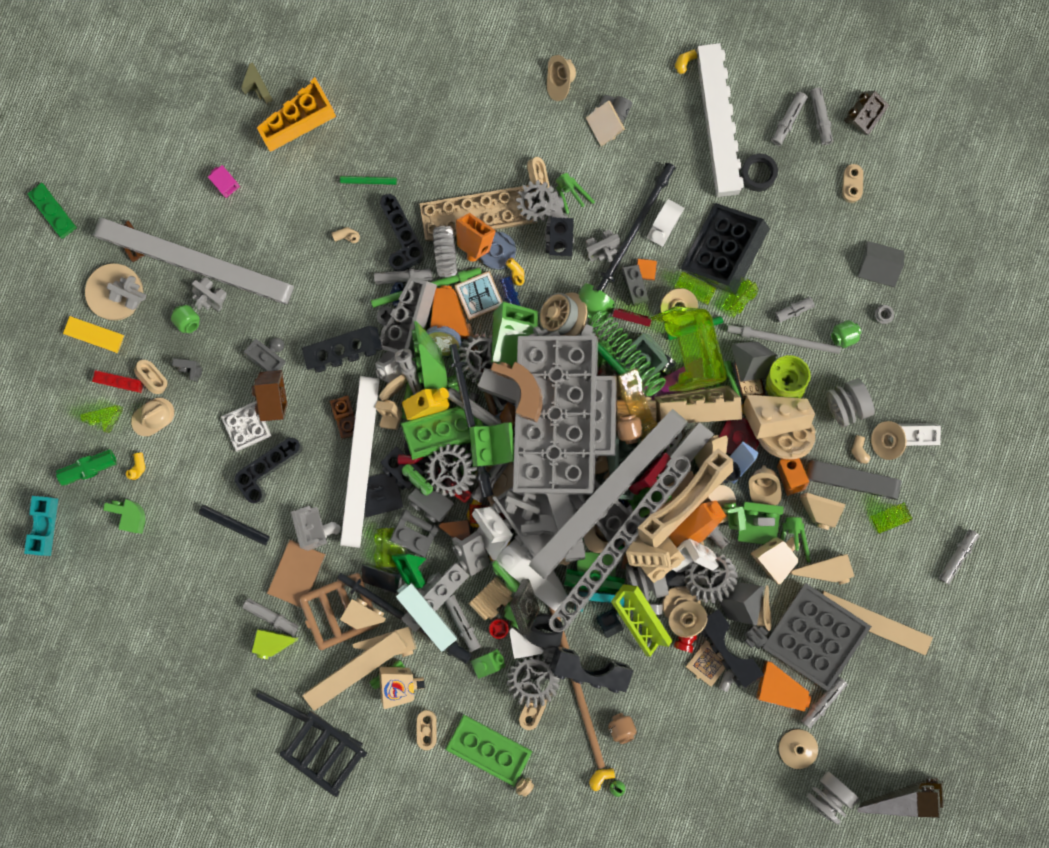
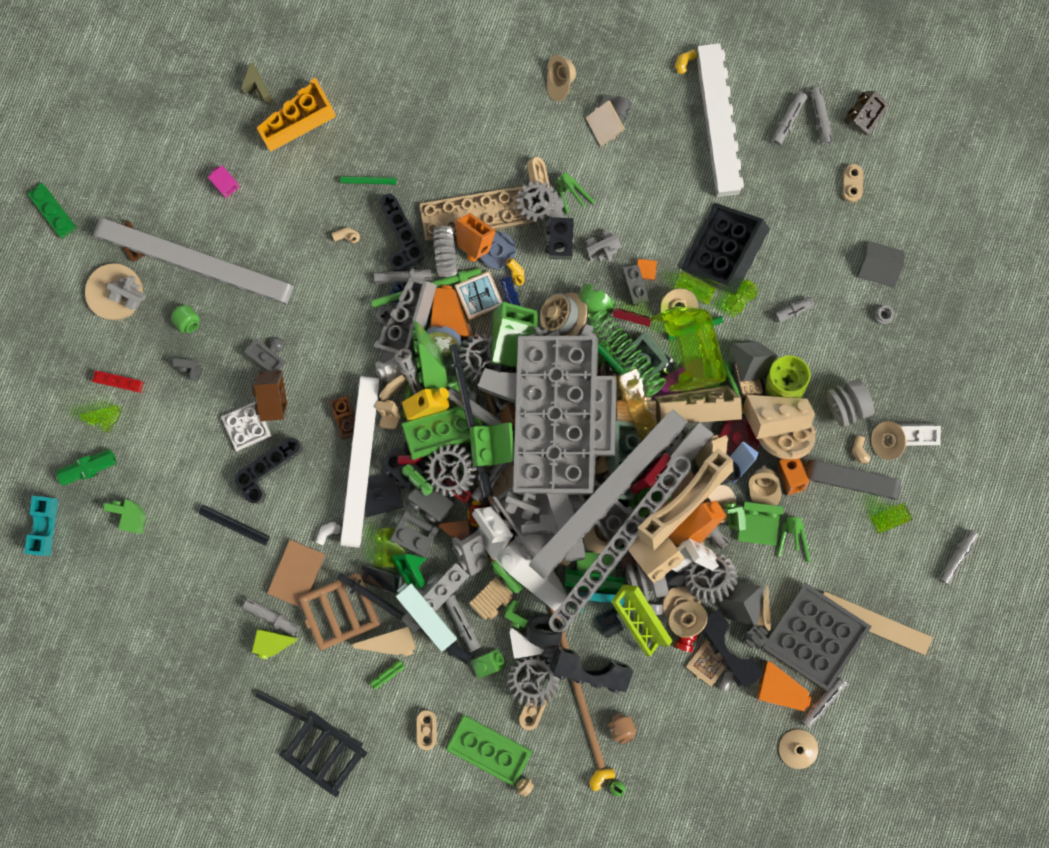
(93, 334): yellow tile -> none
(139, 467): yellow arm -> none
(151, 377): tan plate -> none
(152, 417): tan piece -> none
(205, 297): light grey hips -> none
(309, 528): light grey hinge -> none
(315, 353): black brick -> none
(355, 670): tan tile -> none
(359, 616): tan slope -> none
(398, 686): tan torso -> none
(499, 628): red wheel -> none
(525, 606): clear smoke plate -> none
(531, 395): medium nougat arch -> none
(629, 428): medium nougat head -> none
(647, 556): tan slope -> none
(661, 182): black bar -> none
(665, 222): white brick -> none
(747, 332): light grey bar -> none
(764, 521): light grey tile -> none
(769, 161): black tyre -> none
(776, 558): torso -> none
(822, 510): tan slope -> none
(832, 798): light grey wheel -> none
(833, 570): tan slope -> none
(846, 334): bright green head -> none
(914, 800): dark brown wedge -> none

